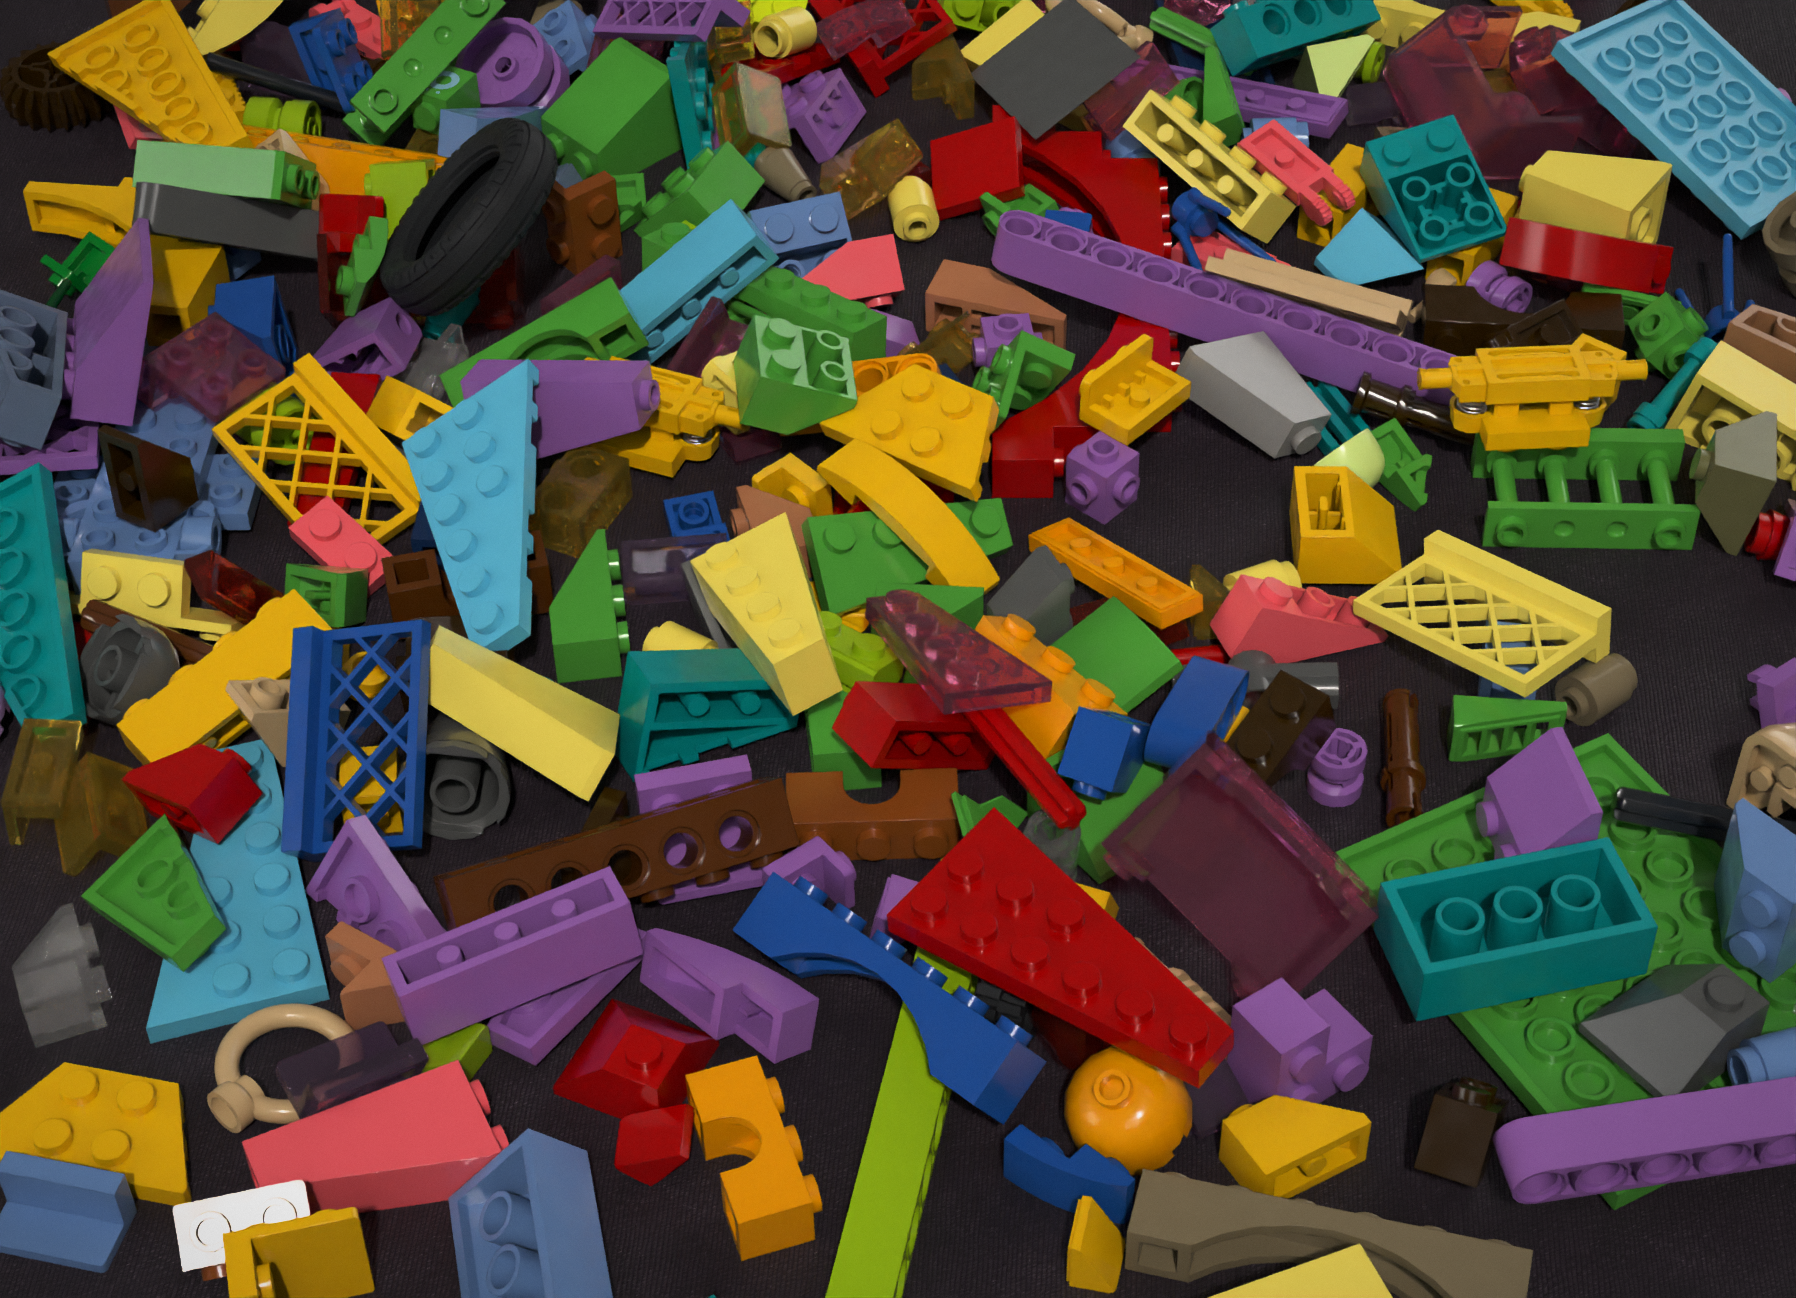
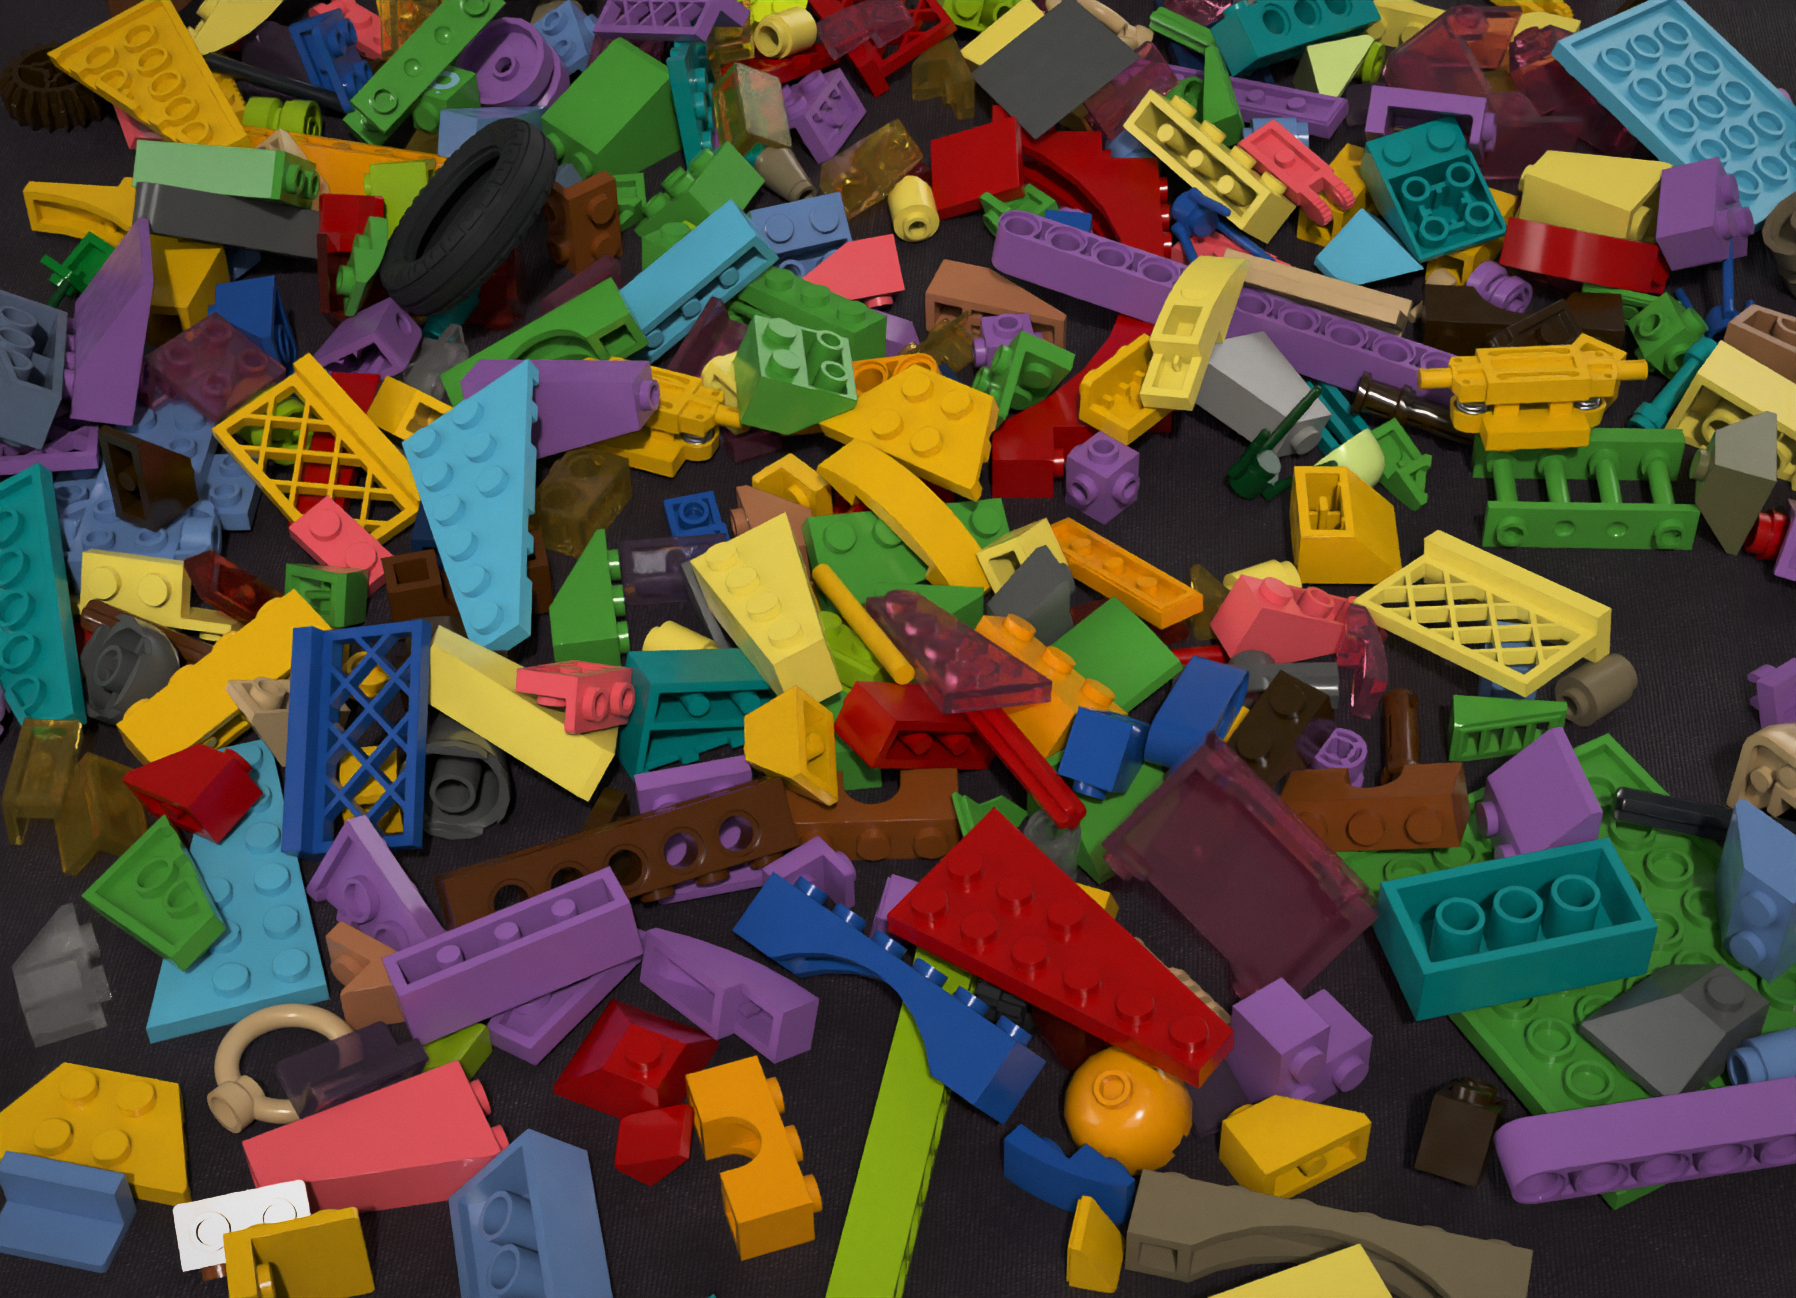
(593, 693): none -> coral bracket
(796, 742): none -> yellow slope
(863, 624): none -> yellow bar
(1010, 550): none -> light yellow brick
(1188, 328): none -> light yellow slope
(1259, 466): none -> dark green plant
(1365, 653): none -> clear pink slope
(1409, 108): none -> medium lavender panel
(1415, 811): none -> dark orange arch
(1700, 215): none -> medium lavender brick

